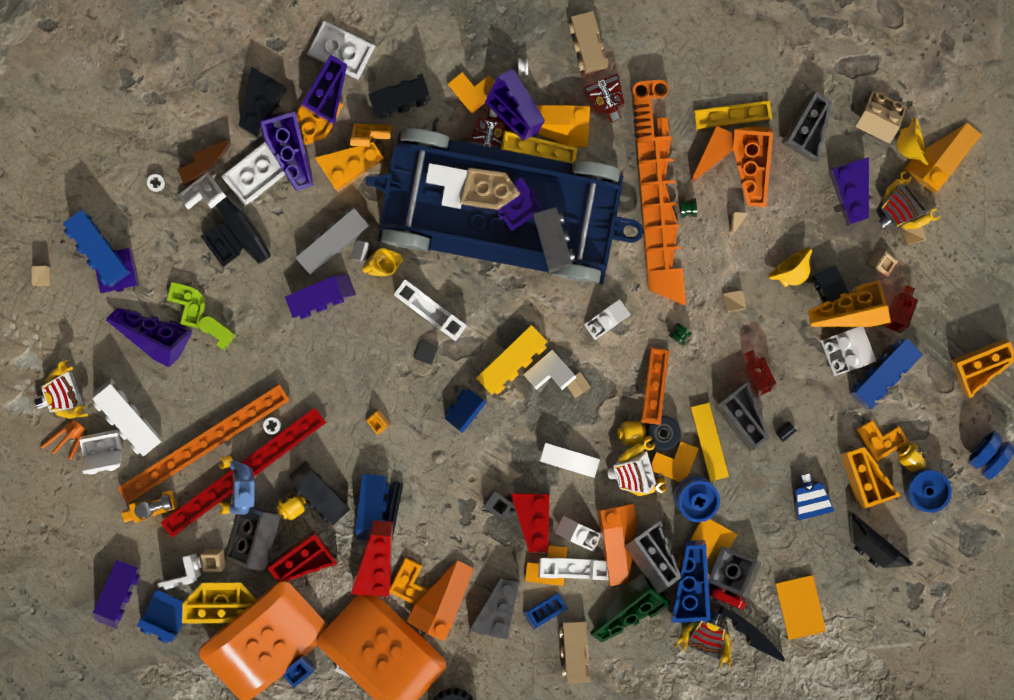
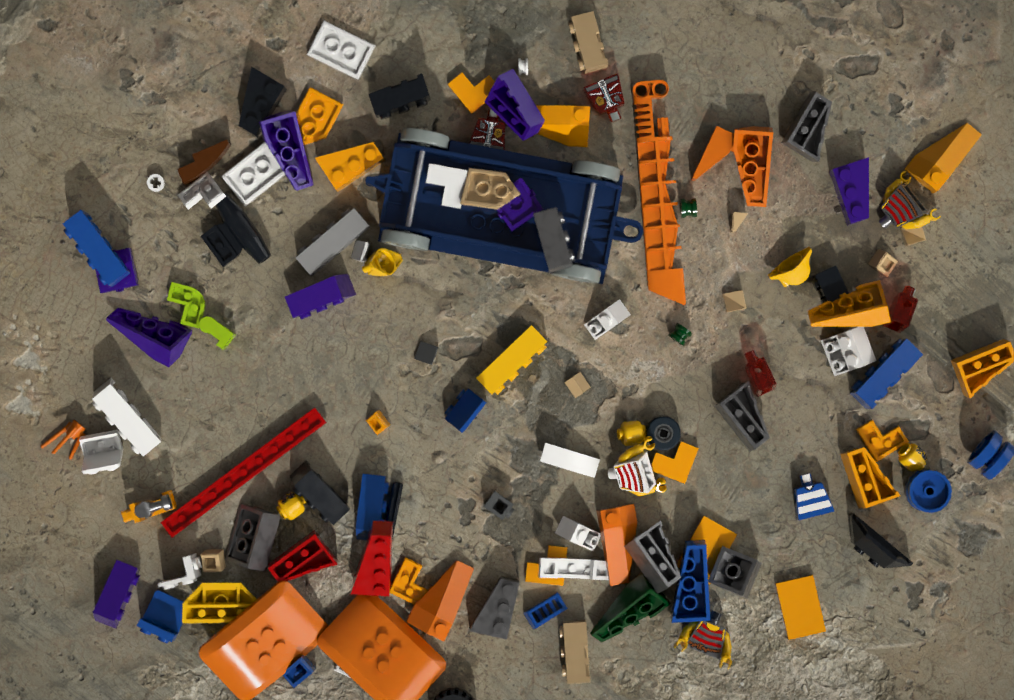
(40, 276): tan slope -> none
(61, 393): torso -> none
(203, 444): orange plate -> none
(241, 489): medium blue torso -> none
(277, 428): white bush -> none
(326, 90): dark purple wedge -> none
(363, 133): light orange tile -> none
(430, 310): white arch -> none
(534, 519): red wedge -> none
(538, 147): yellow tile -> none
(550, 367): white tile -> none
(655, 386): orange tile -> none
(685, 498): blue wheel -> none
(709, 441): yellow tile -> none
(732, 114): yellow tile -> none
(735, 600): red plate -> none
(756, 638): black slope -> none
(785, 431): black hinge -> none
(881, 116): tan slope -> none
(911, 142): yellow hat -> none

